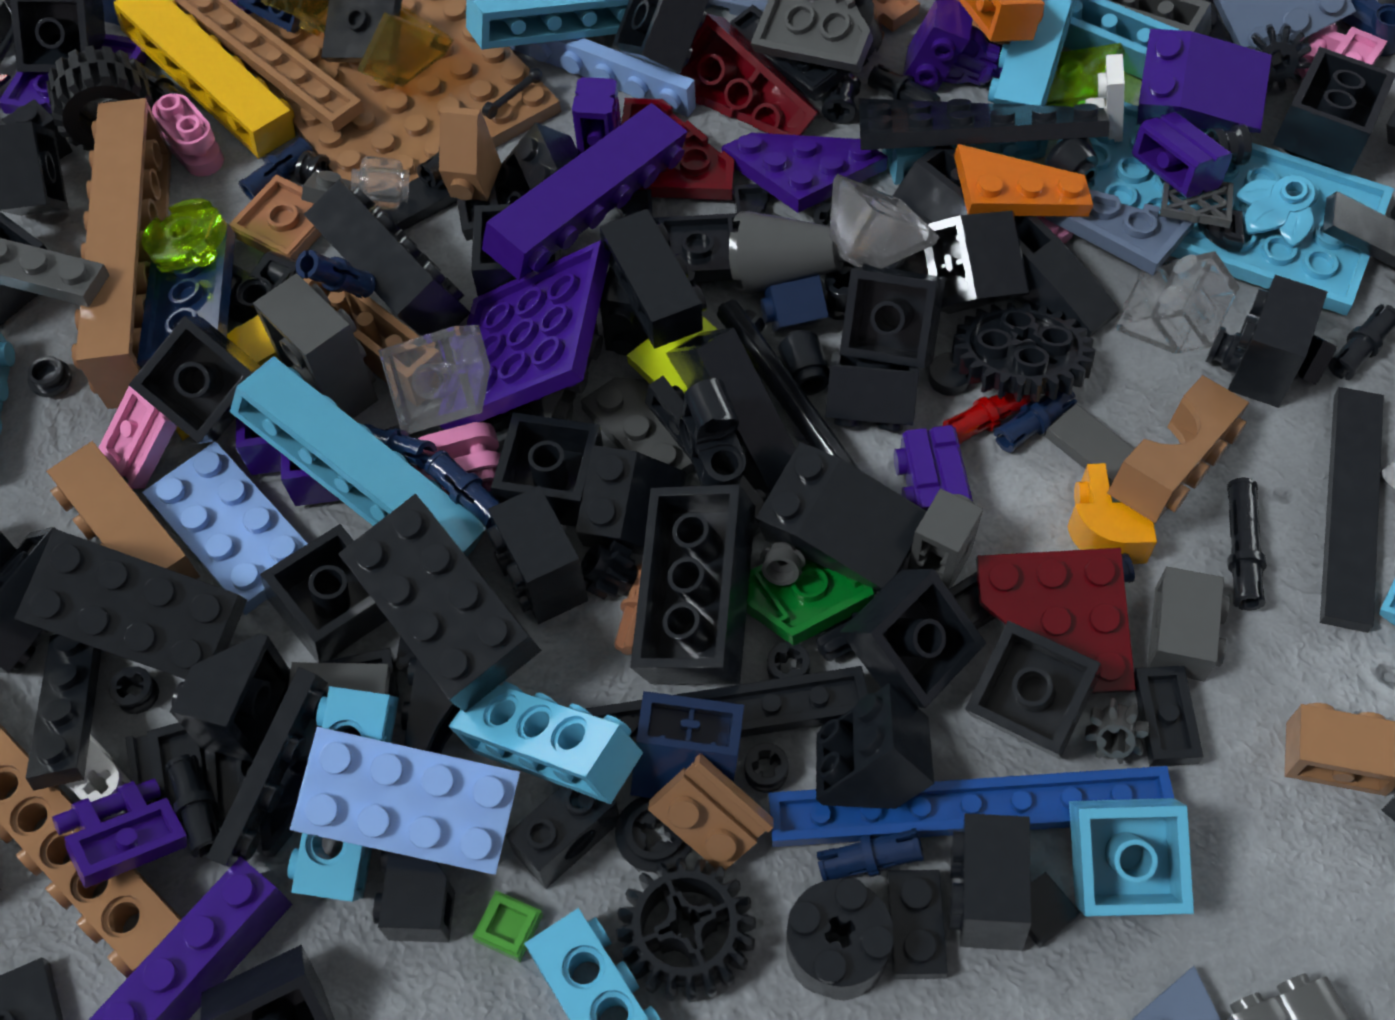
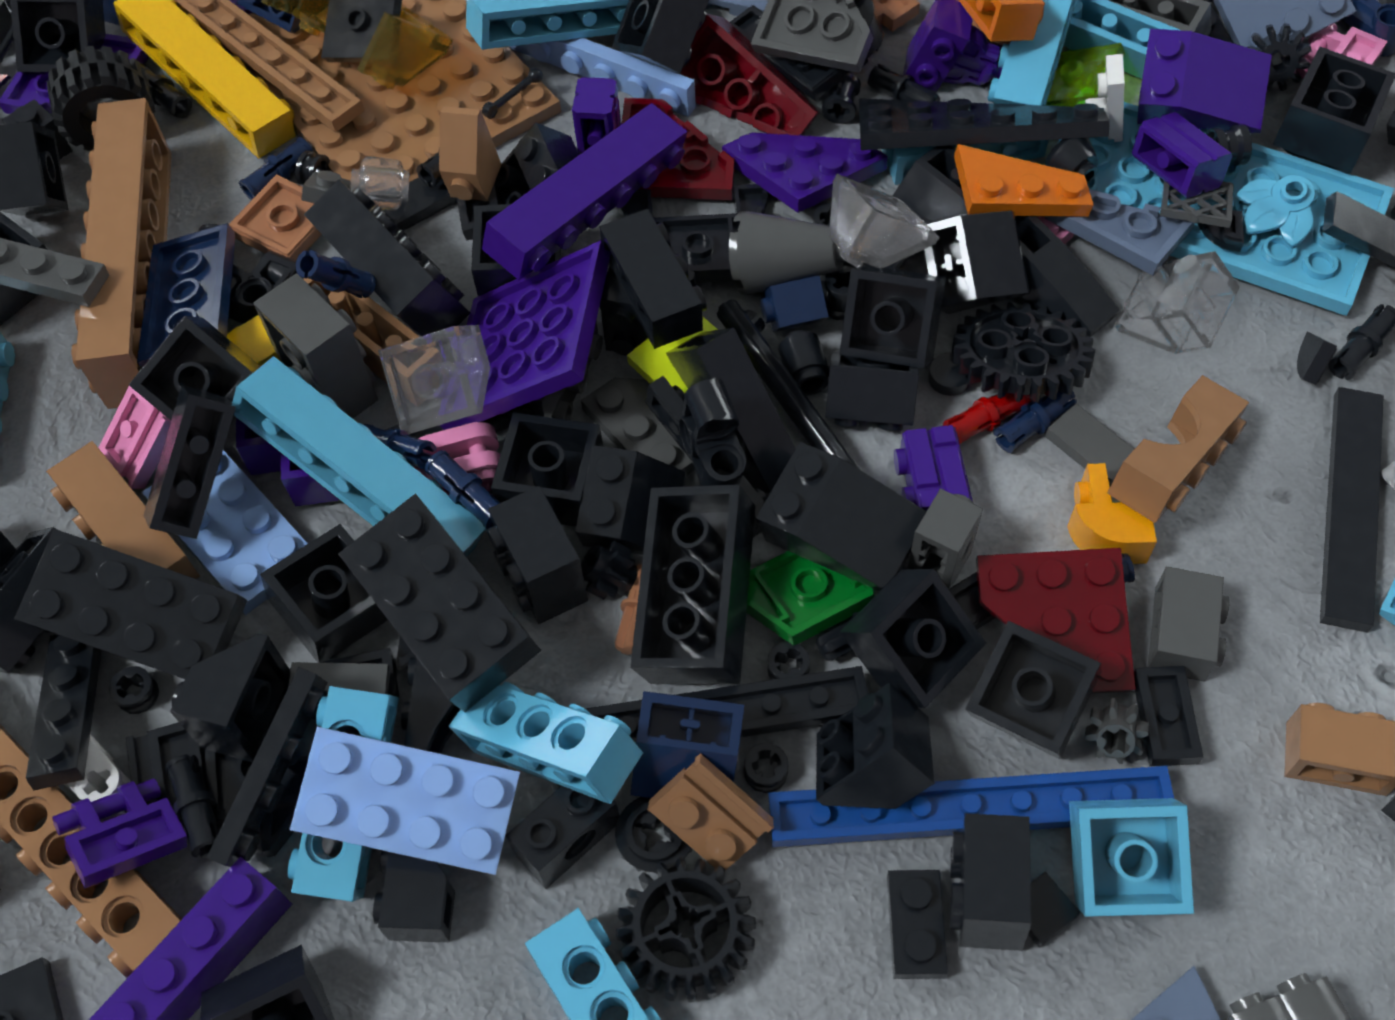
(49, 376): black plate -> none
(185, 236): clear neon green plate -> none
(188, 134): bright pink brick -> none
(189, 462): none -> black brick
(507, 926): bright green tile -> none
(782, 563): dark grey plate -> none
(851, 911): black brick -> none
(870, 855): dark blue pin -> none
(1223, 347): black bush -> none
(1246, 557): black pin -> none
(1275, 340): black brick -> none

